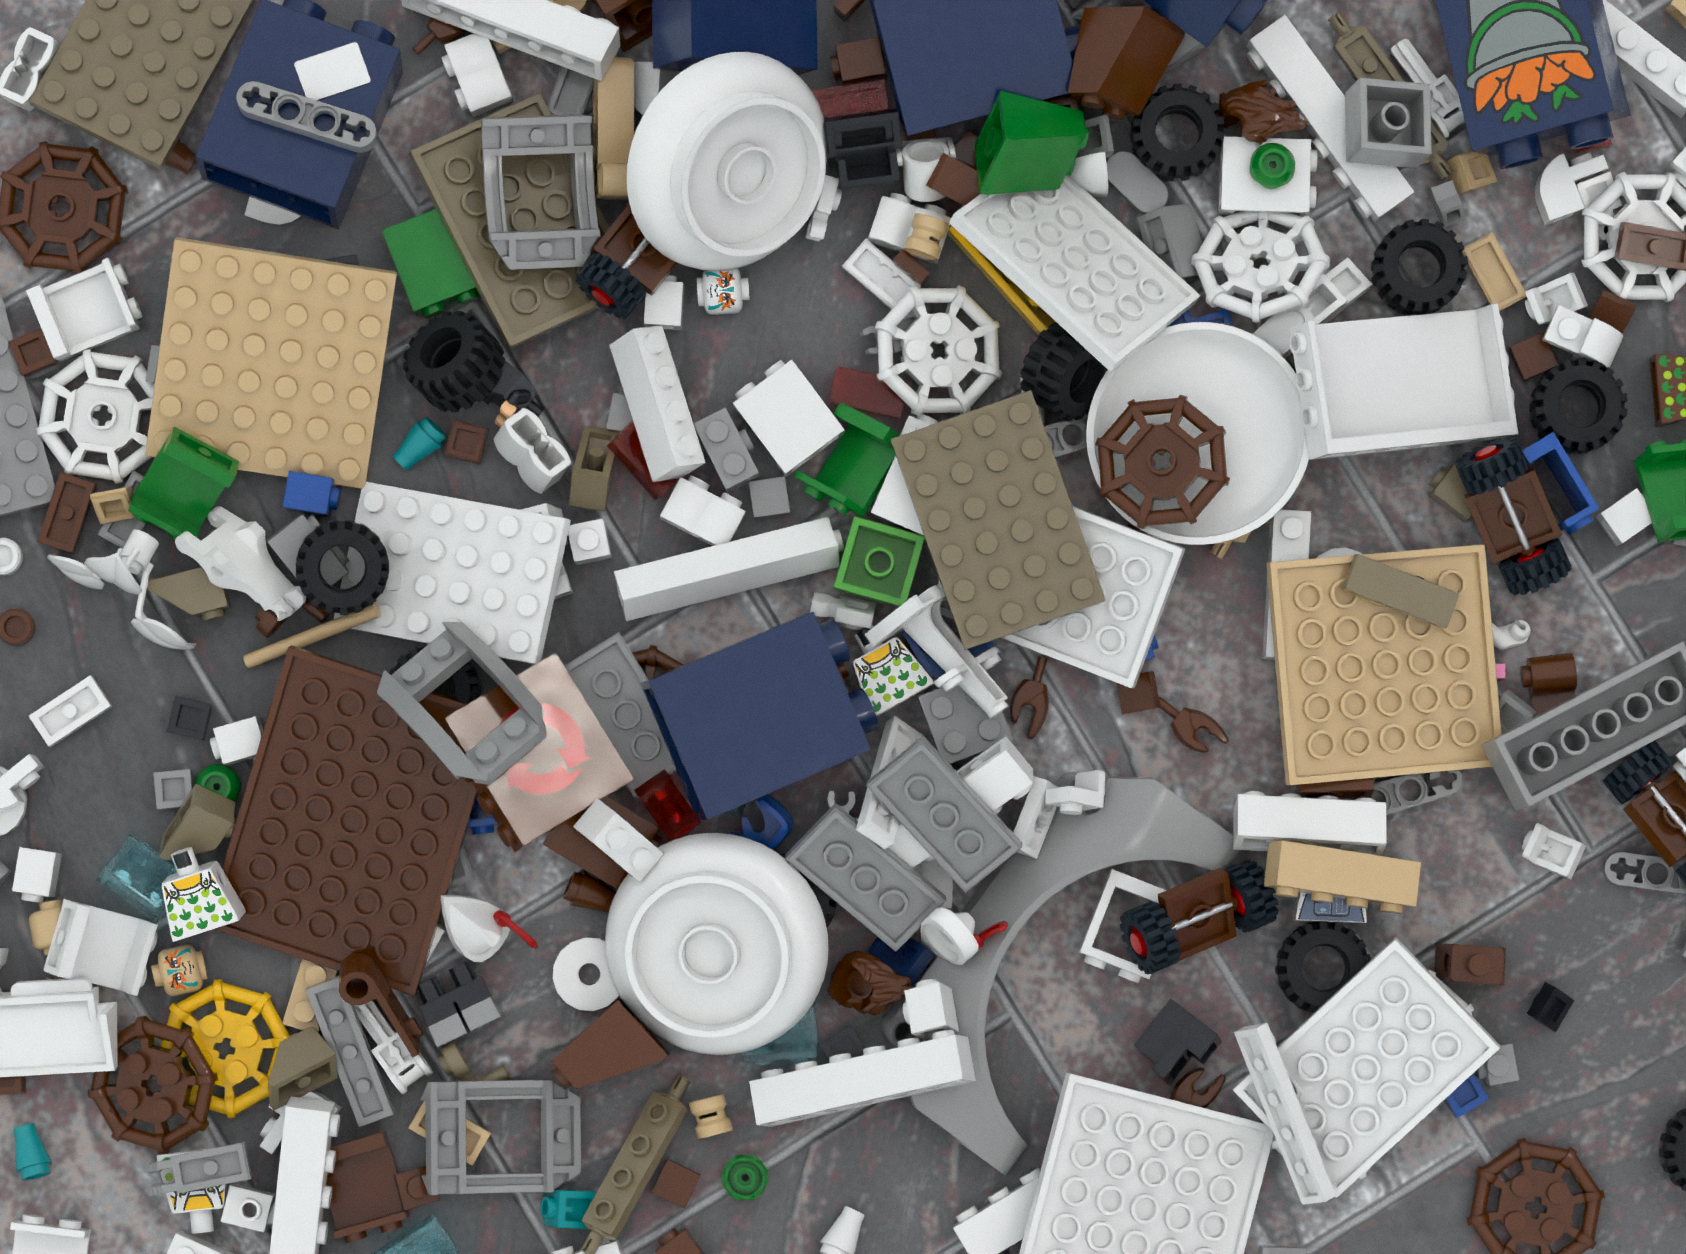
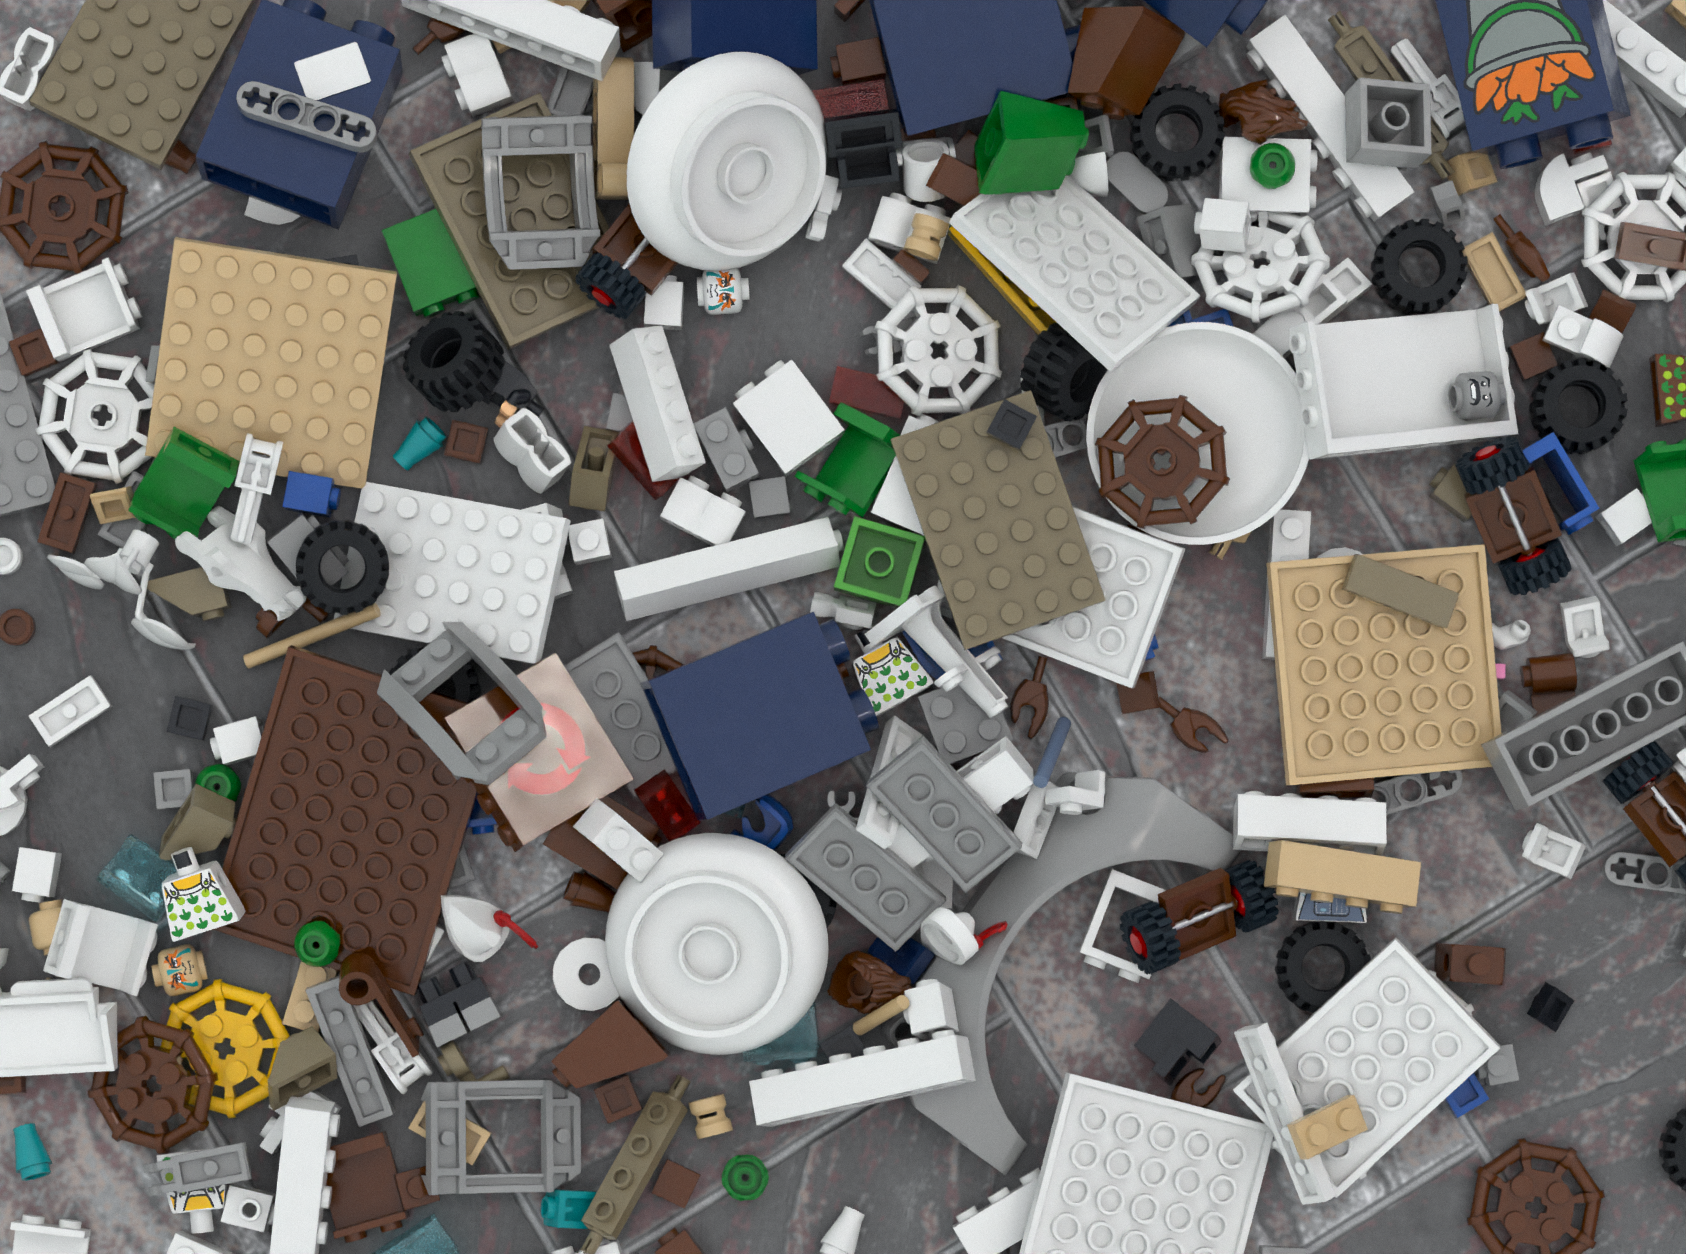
(255, 477): none -> white connector
(327, 938): none -> green plate
(618, 1099): none -> reddish brown plate
(881, 1015): none -> tan piece
(1011, 424): none -> black plate
(1052, 752): none -> sand blue bar
(1224, 225): none -> white brick
(1327, 1127): none -> tan plate
(1476, 395): none -> light grey head
(1523, 251): none -> reddish brown hand
(1584, 627): none -> white bracket

